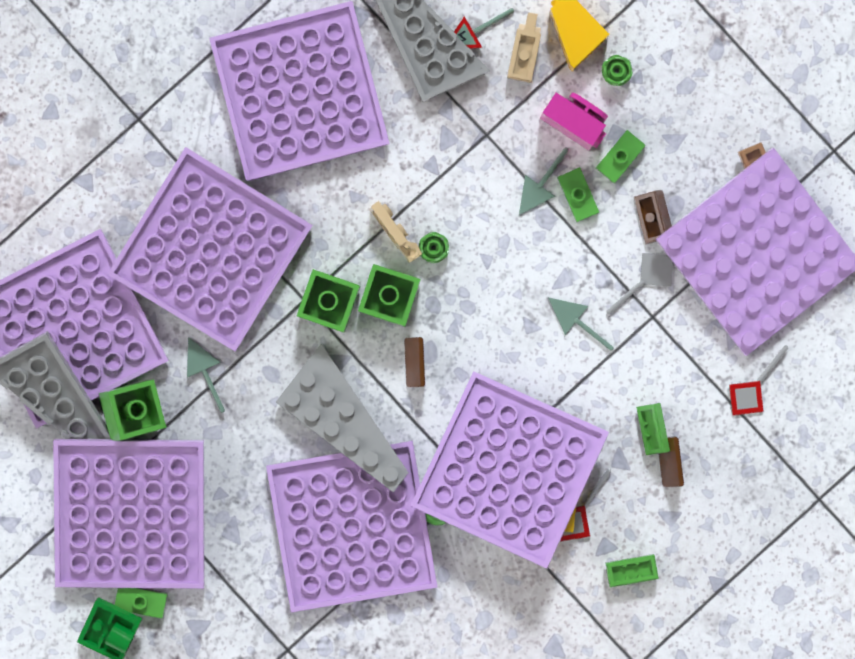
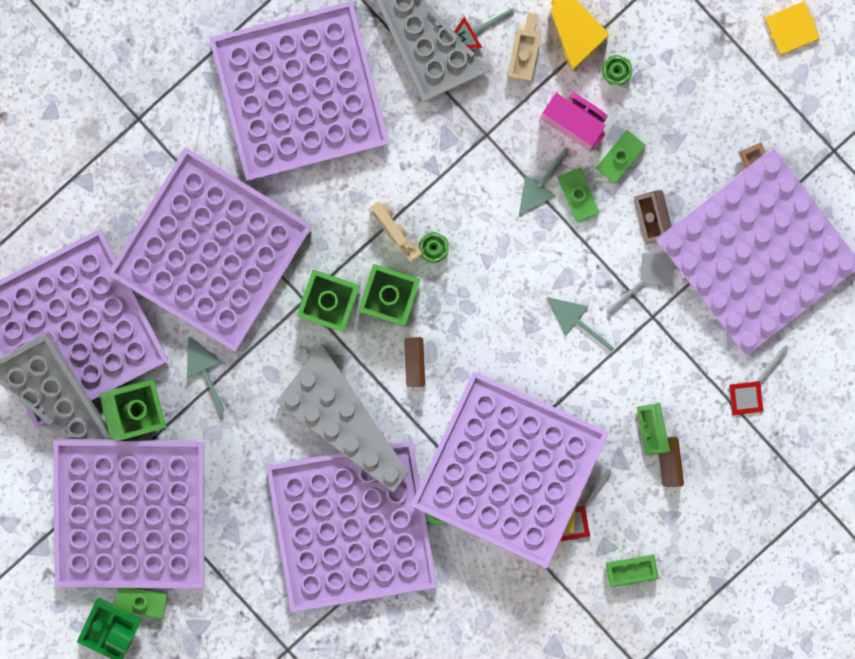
(792, 28): none -> yellow piece

